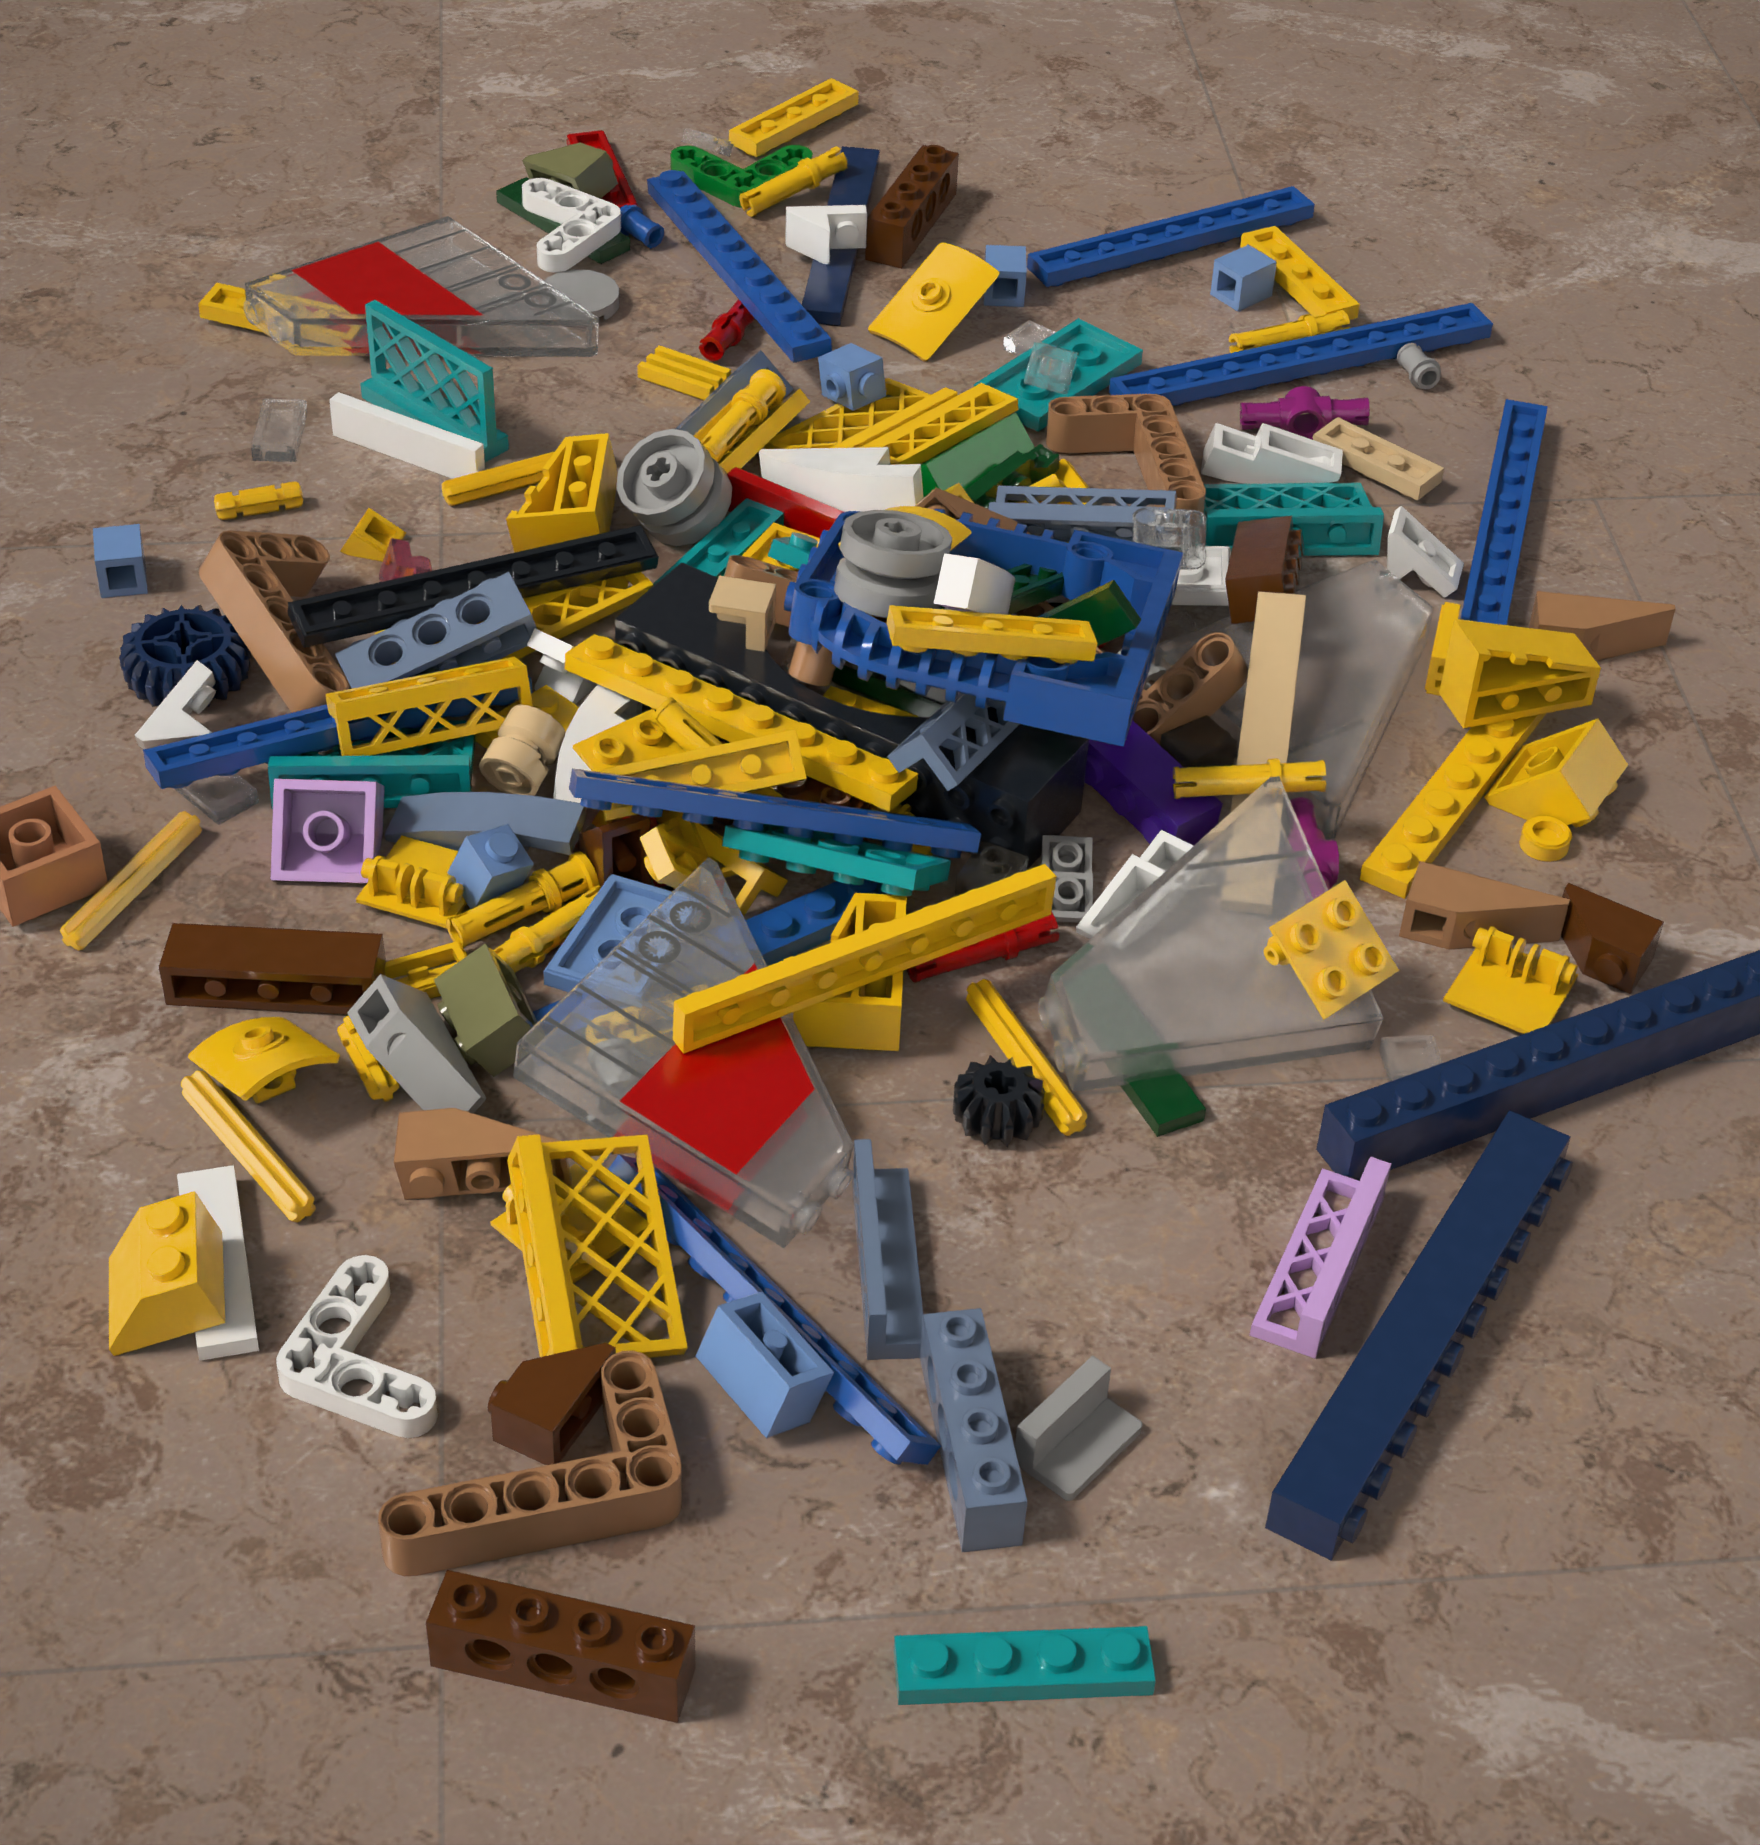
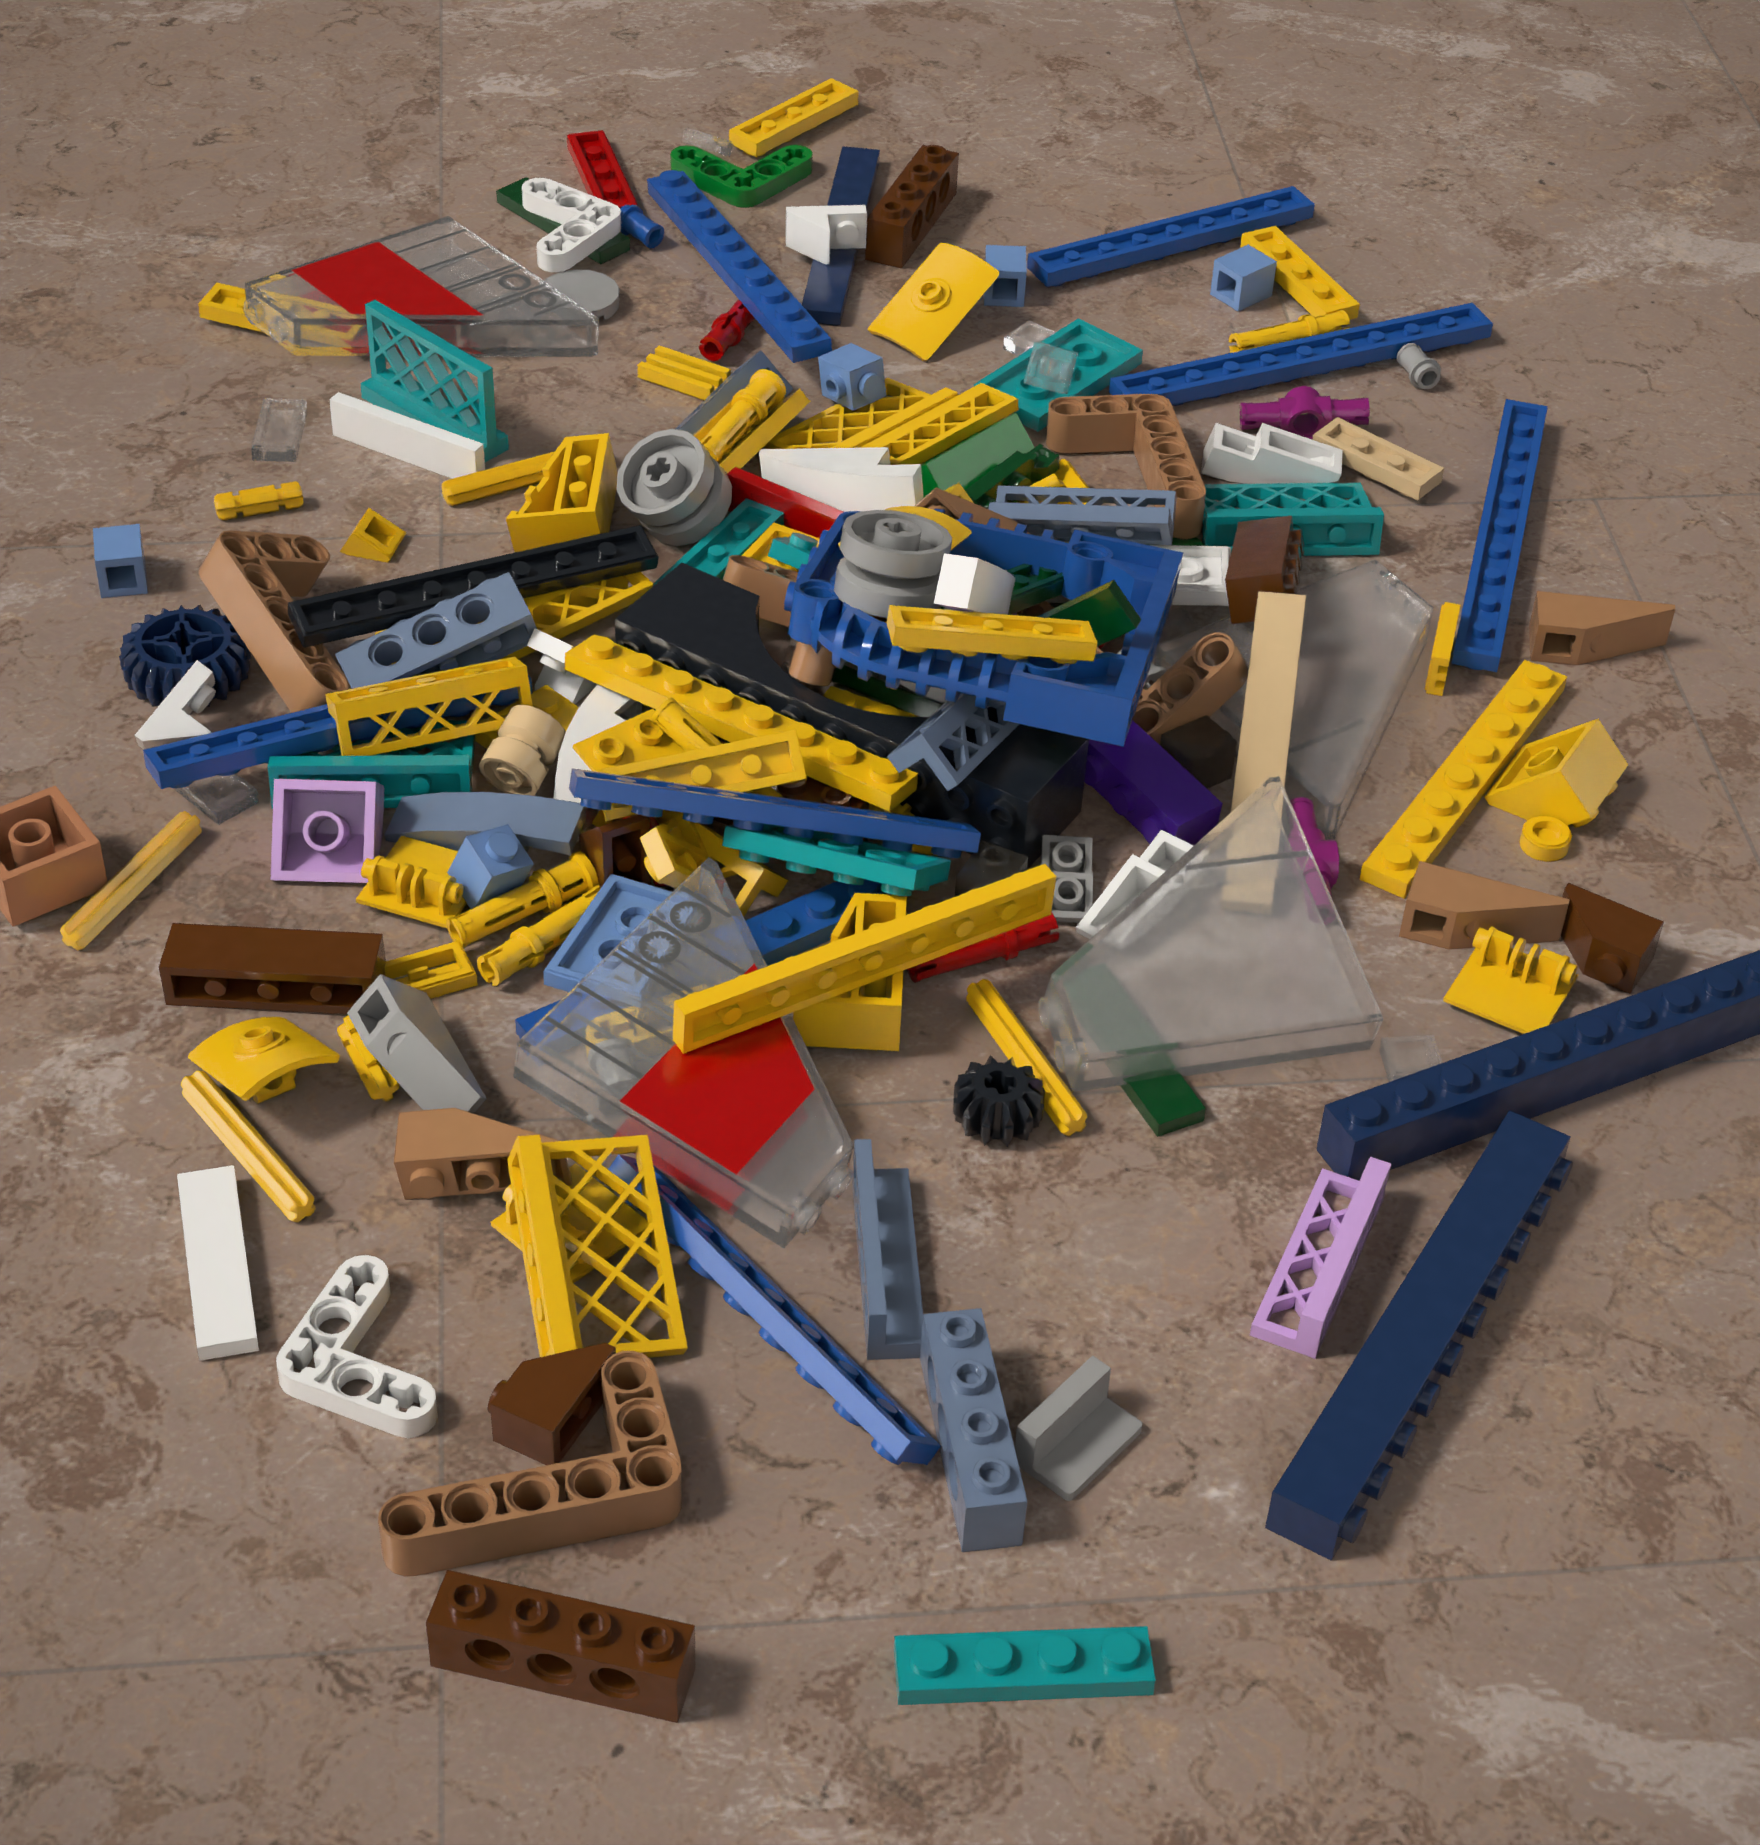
(166, 1275): yellow slope -> none
(400, 563): clear pink tile -> none
(485, 1009): olive brick -> none
(576, 167): olive slope -> none
(747, 604): tan panel -> none
(764, 1364): medium blue brick -> none
(806, 175): yellow pin -> none
(1173, 530): clear piece -> none
(1247, 778): yellow pin -> none
(1331, 949): yellow hinge -> none
(1419, 550): white slope -> none
(1514, 672): yellow wedge -> none

